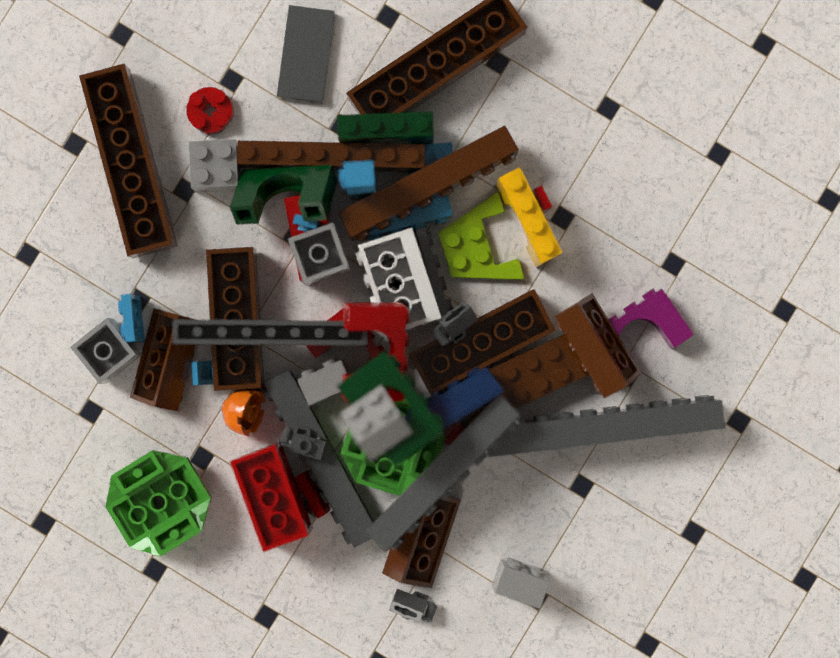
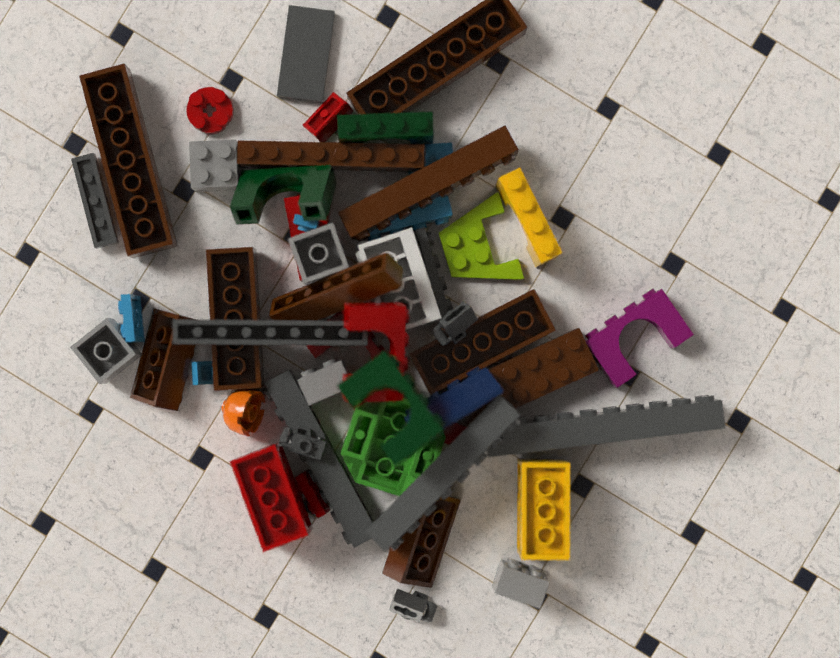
(94, 200): none -> dark grey plate
(134, 507): bright green piece -> none
(323, 121): none -> red slope
(330, 293): none -> reddish brown brick
(358, 179): dark azure brick -> none
(375, 423): light grey brick -> none
(542, 199): red plate -> none
(543, 509): none -> yellow brick
(597, 346): reddish brown slope -> none

